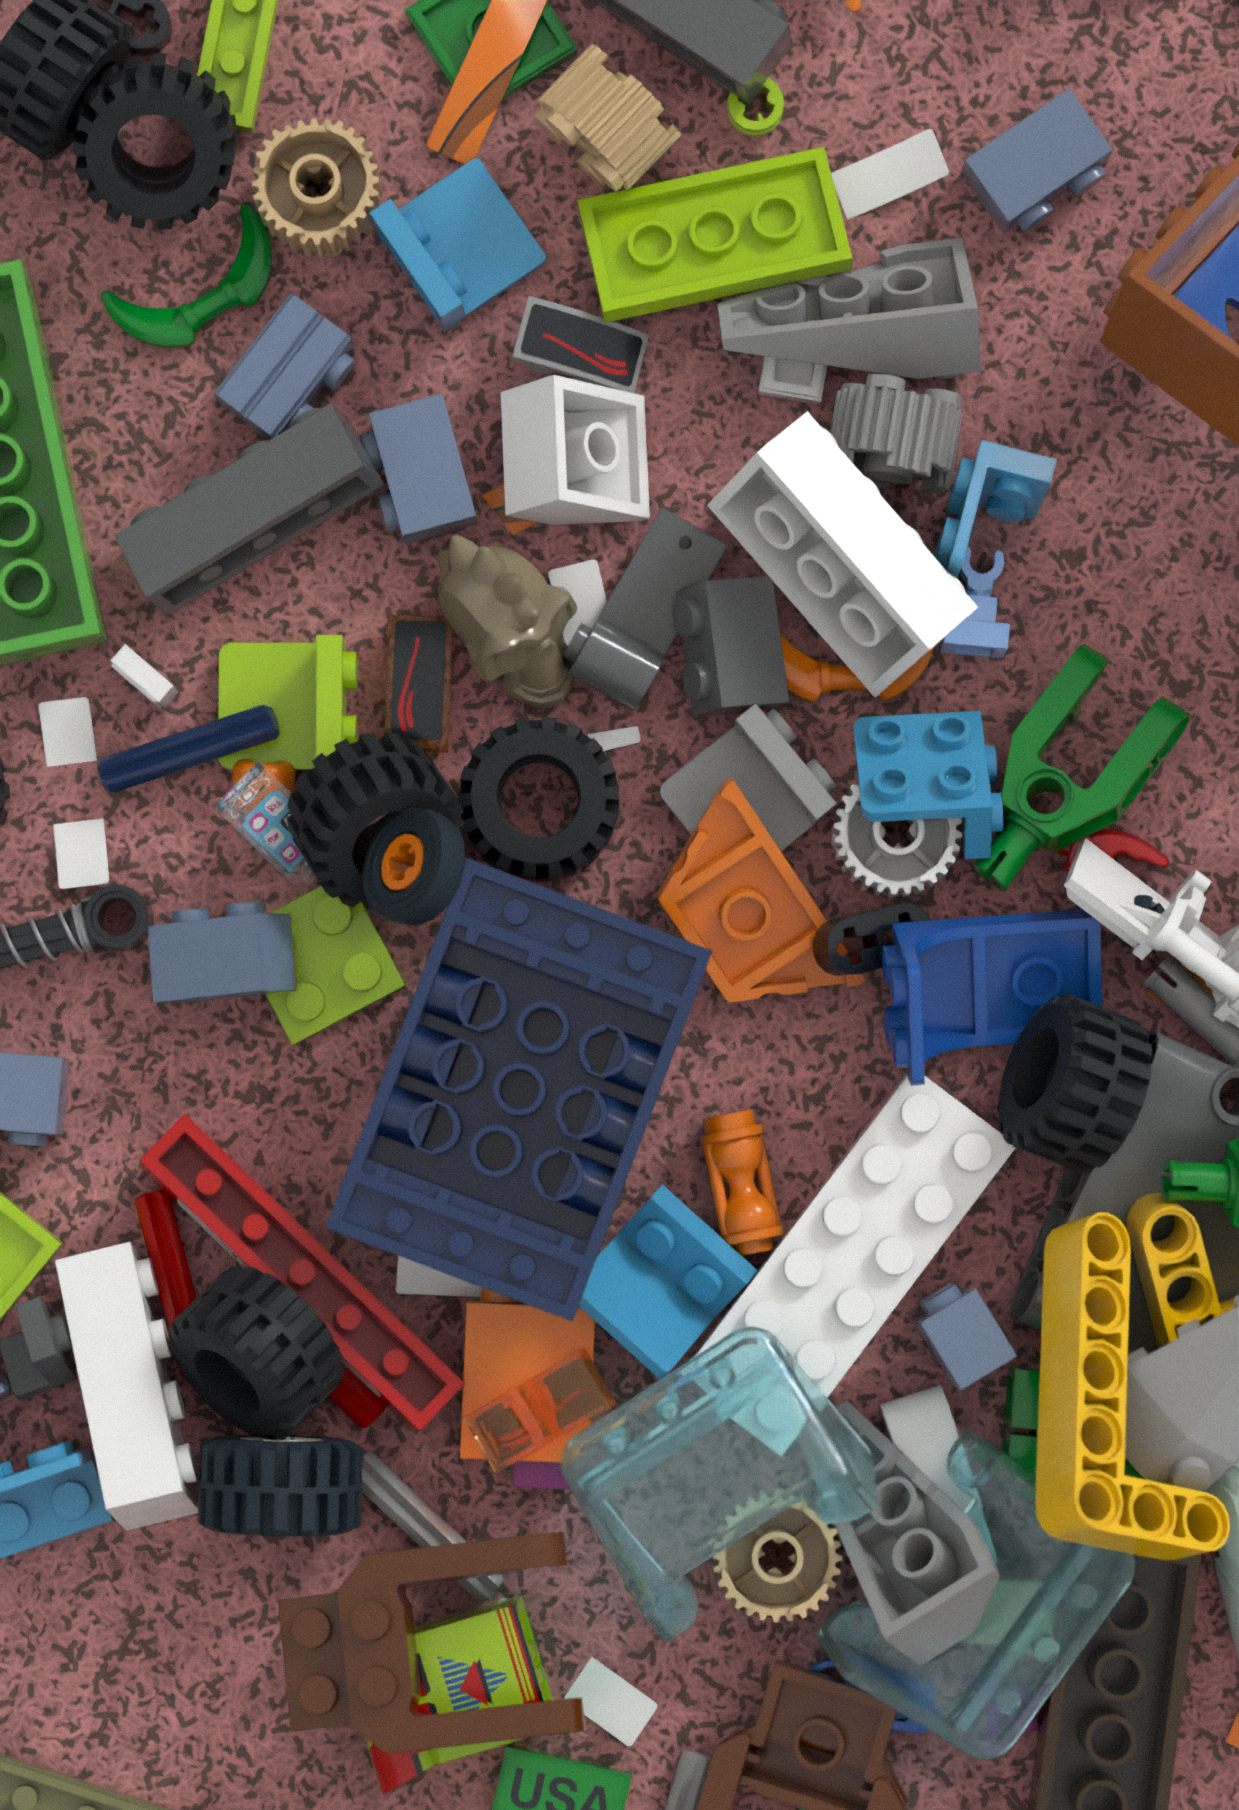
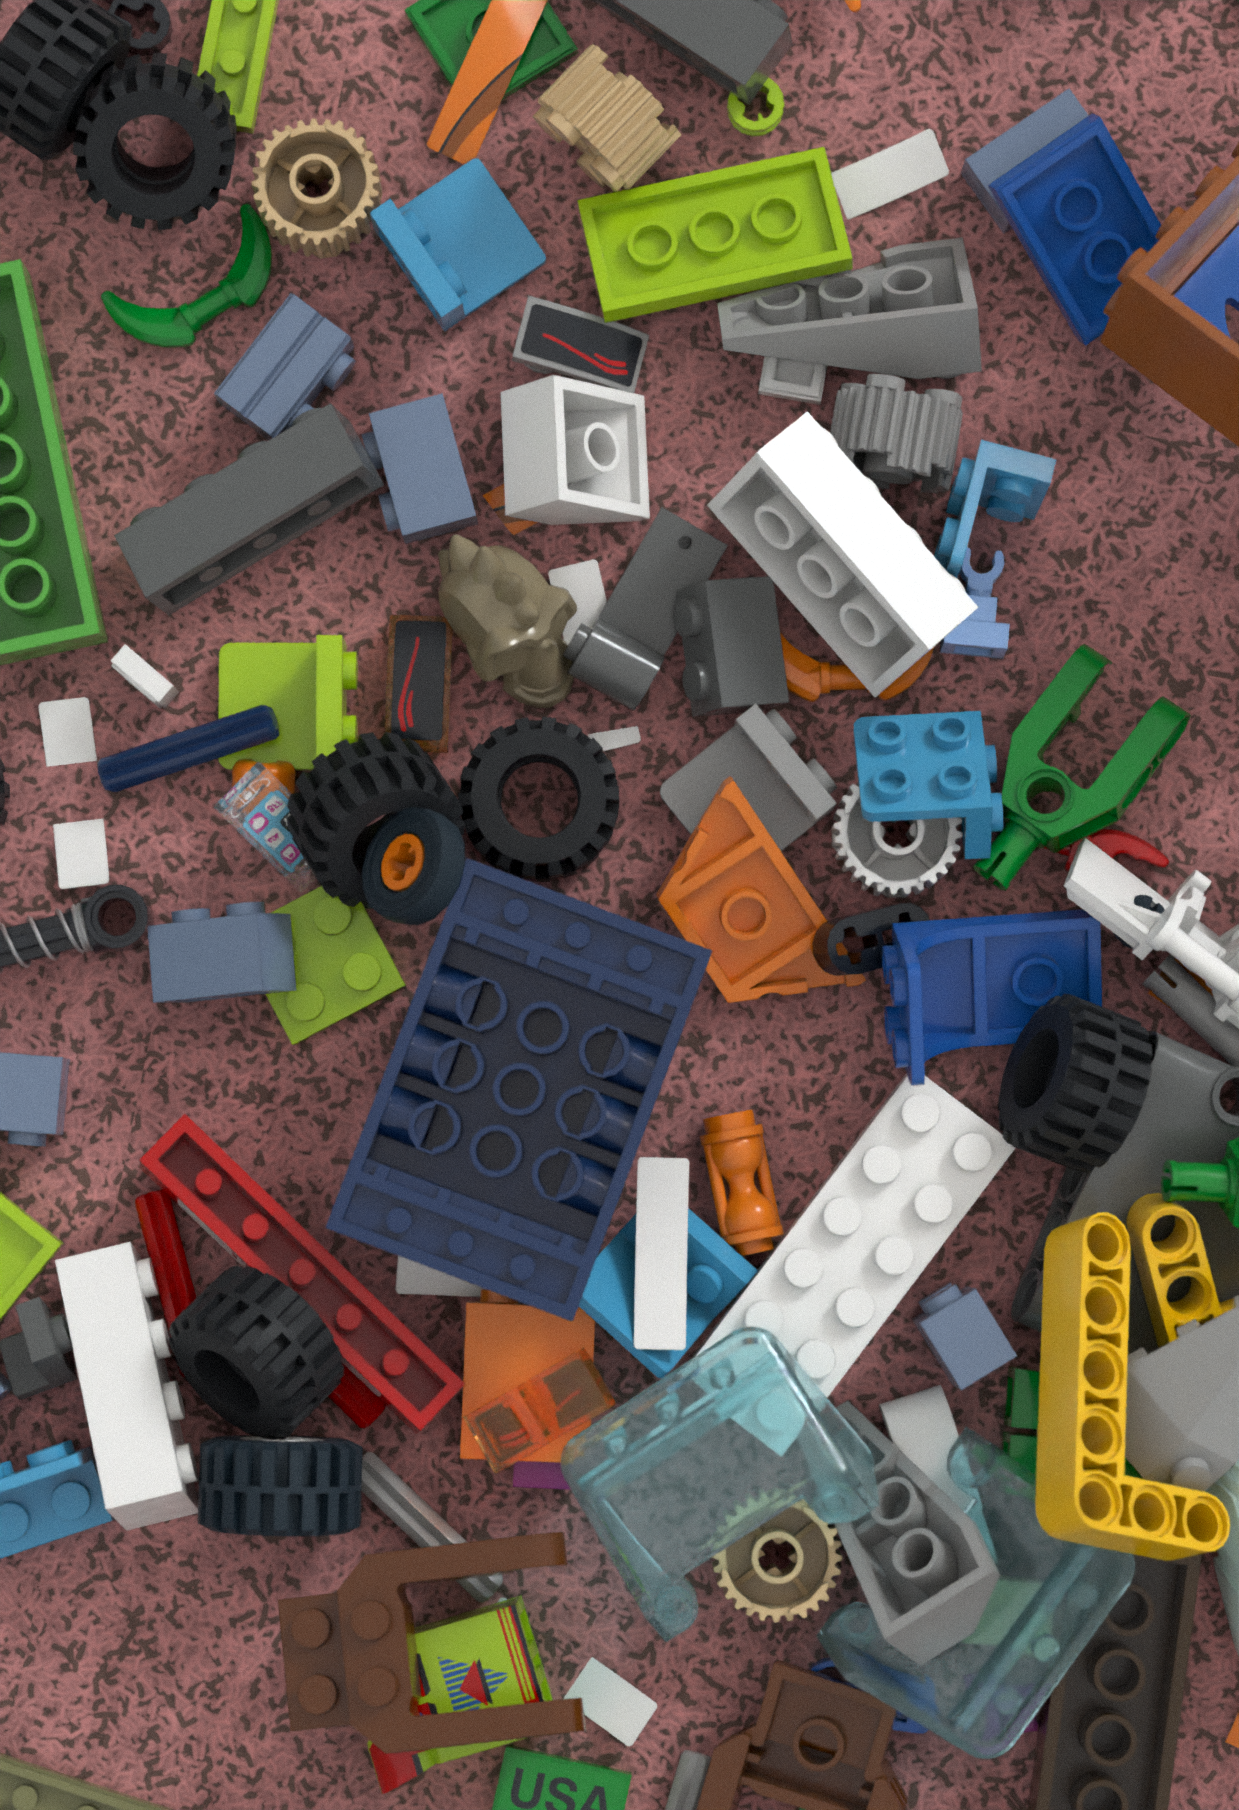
(661, 1253): none -> white sticker
(1078, 220): none -> blue tile

